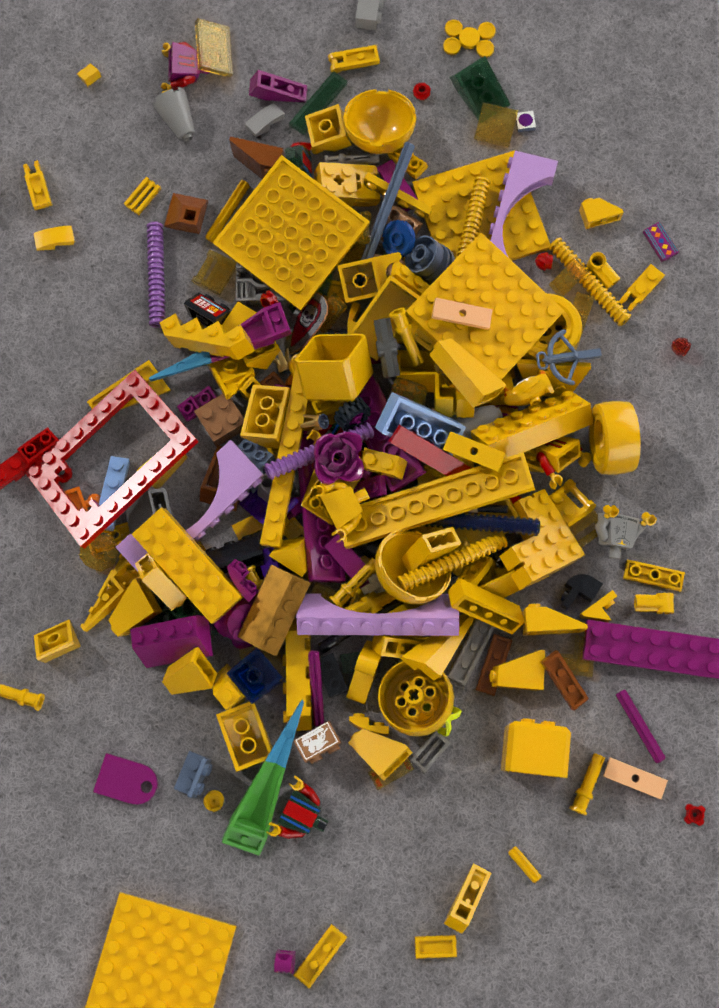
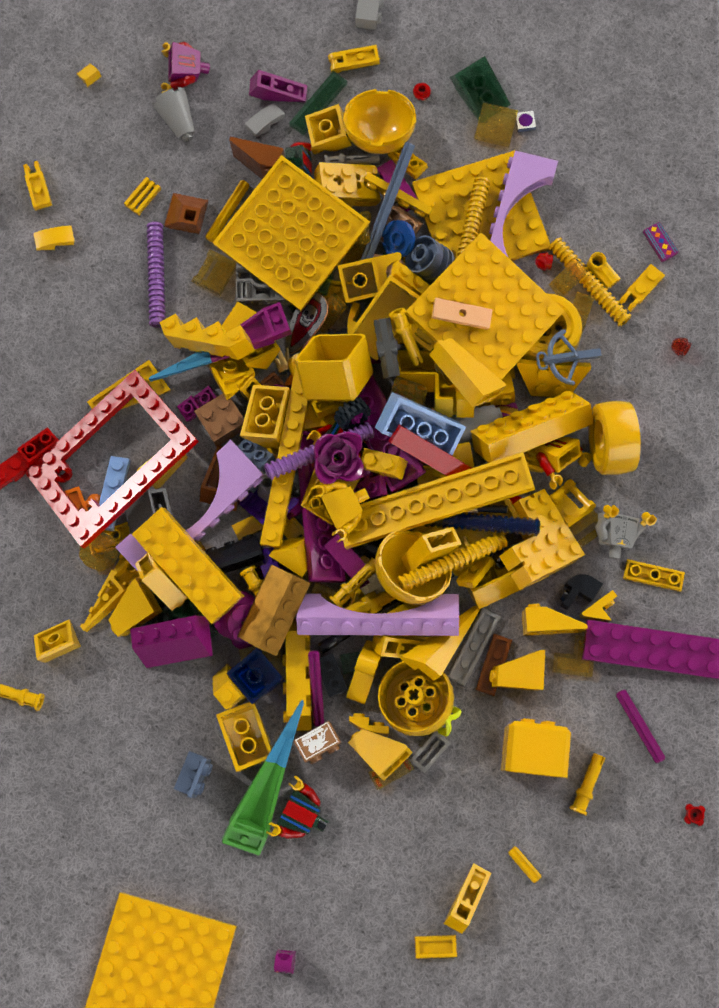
(124, 780): magenta tile -> none
(190, 673): yellow slope -> none
(206, 309): black slope -> none
(213, 47): clear yellow tile -> none
(213, 800): yellow tile -> none
(238, 572): magenta slope -> none
(268, 299): red plate -> none
(320, 422): pearl gold piece -> none
(320, 956): yellow tile -> none
(463, 446): yellow tile -> none
(469, 38): yellow piece -> none
(485, 606): yellow brick -> none
(528, 391): yellow animal -> none
(564, 680): dark orange tile -> none
(599, 212): yellow slope -> none
(646, 782): light nougat tile -> none
(654, 603): yellow piece -> none

